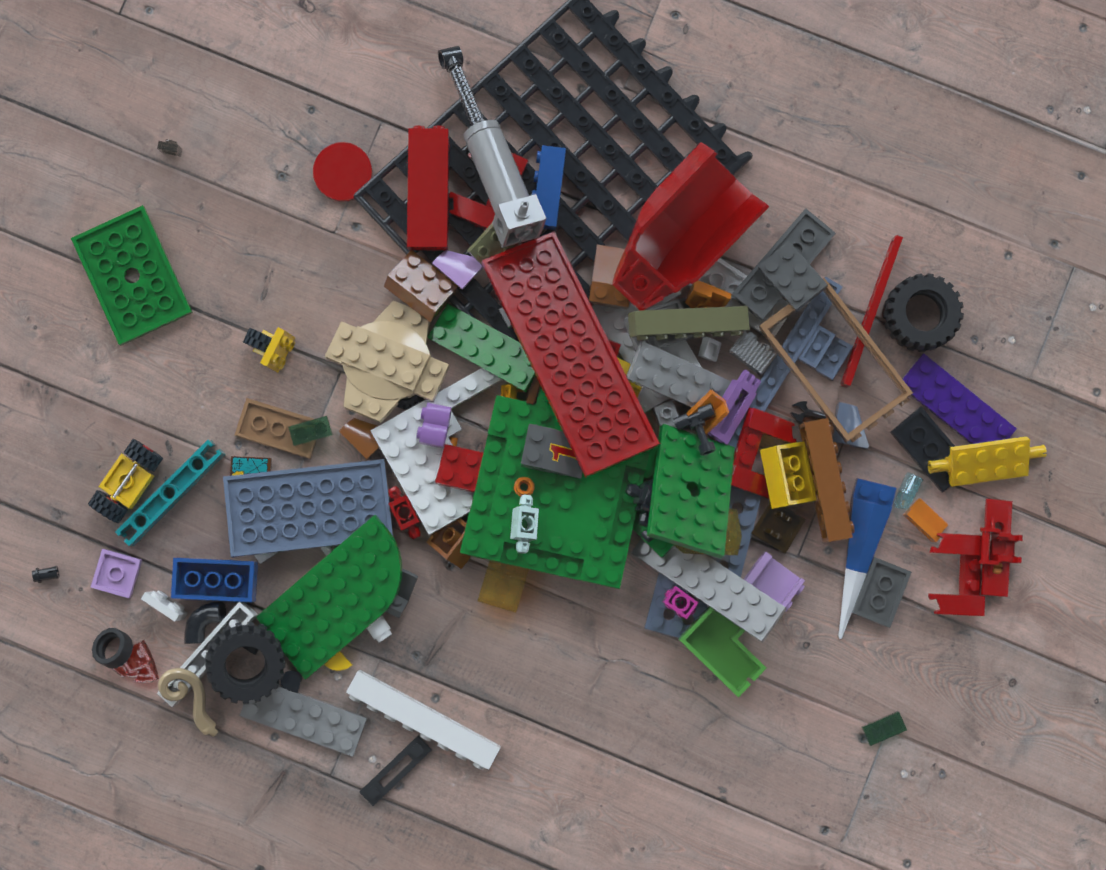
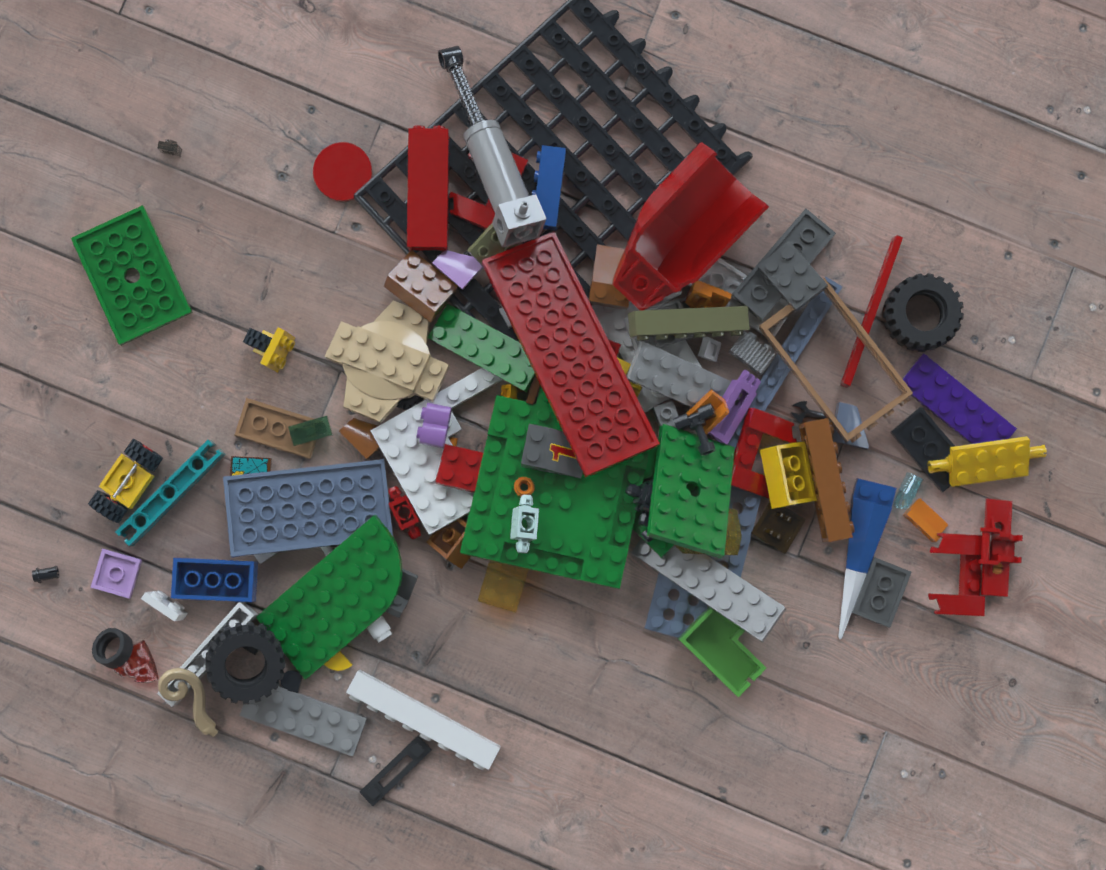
(199, 620): black cylinder -> none
(684, 609): dark pink head -> none
(774, 580): lavender panel -> none
(825, 353): sand blue slope -> none
(884, 728): clear green tile -> none

